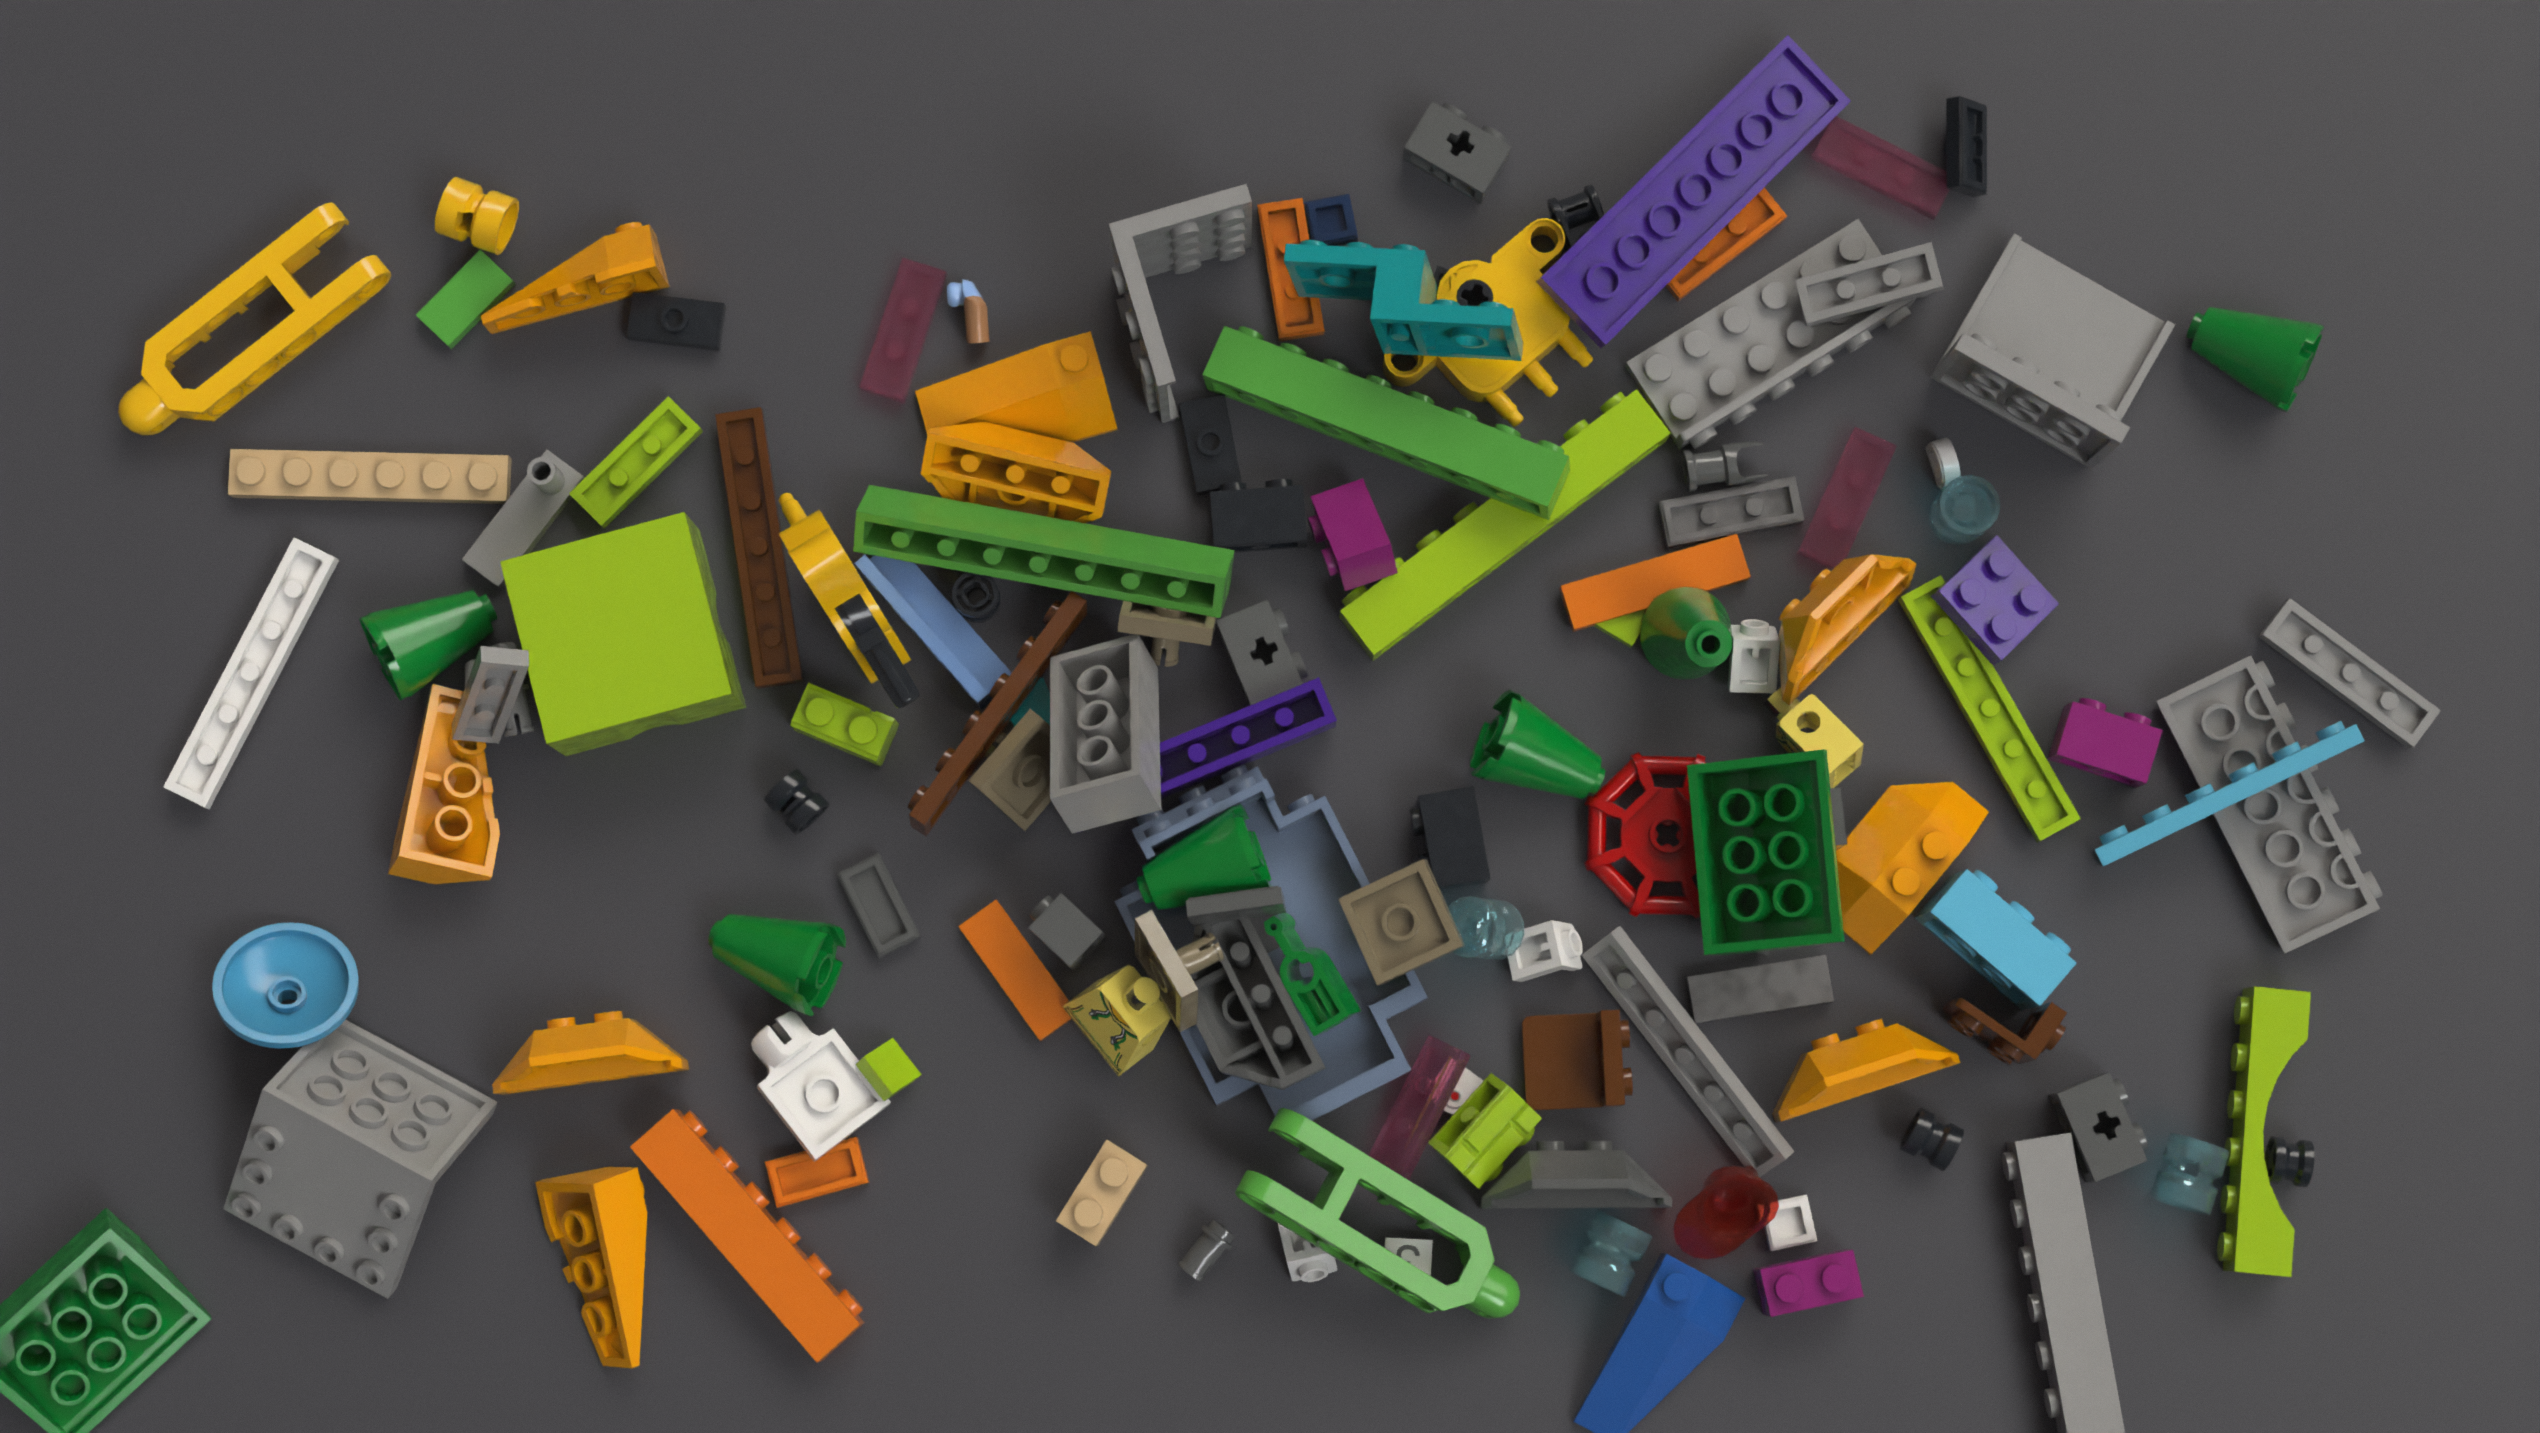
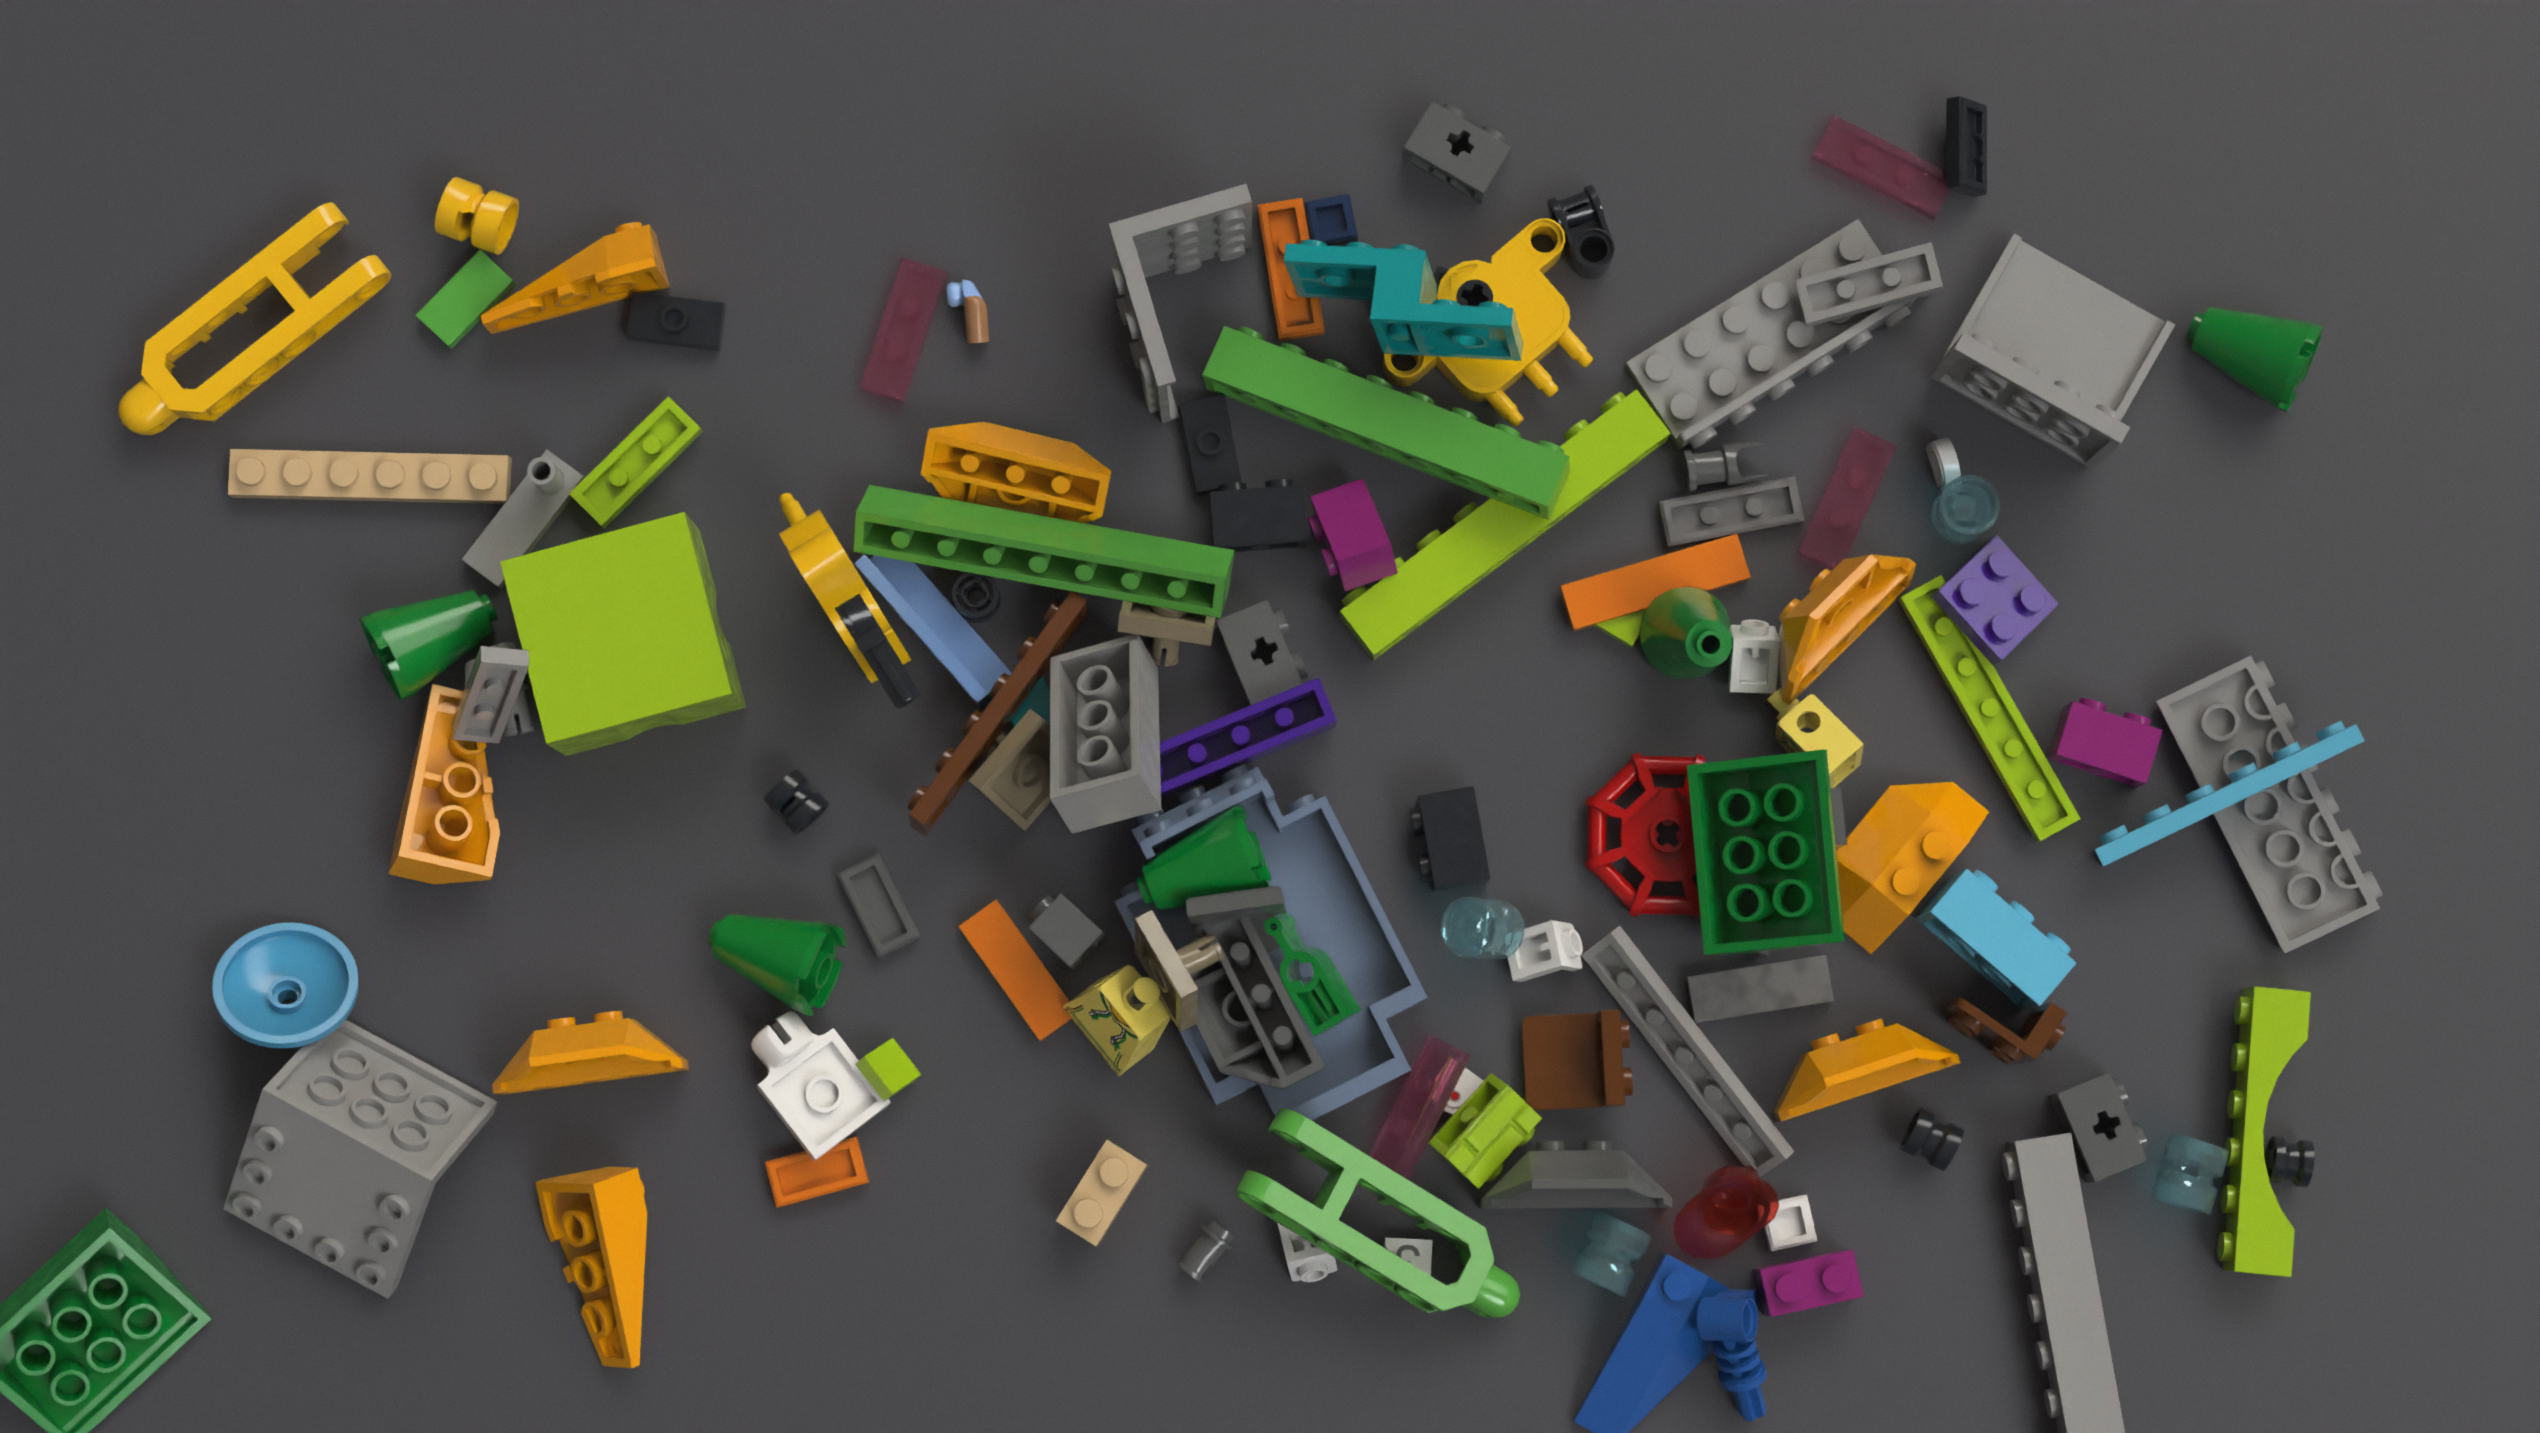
(251, 673): white plate -> none
(748, 1234): orange brick -> none
(759, 548): reddish brown plate -> none
(844, 724): lime brick -> none
(1042, 391): light orange wedge -> none
(1401, 922): dark tan tile -> none
(1534, 752): green cone -> none
(1693, 192): dark purple plate -> none
(1732, 1324): none -> blue piece
(1744, 230): orange tile -> none
(2349, 673): light grey plate -> none

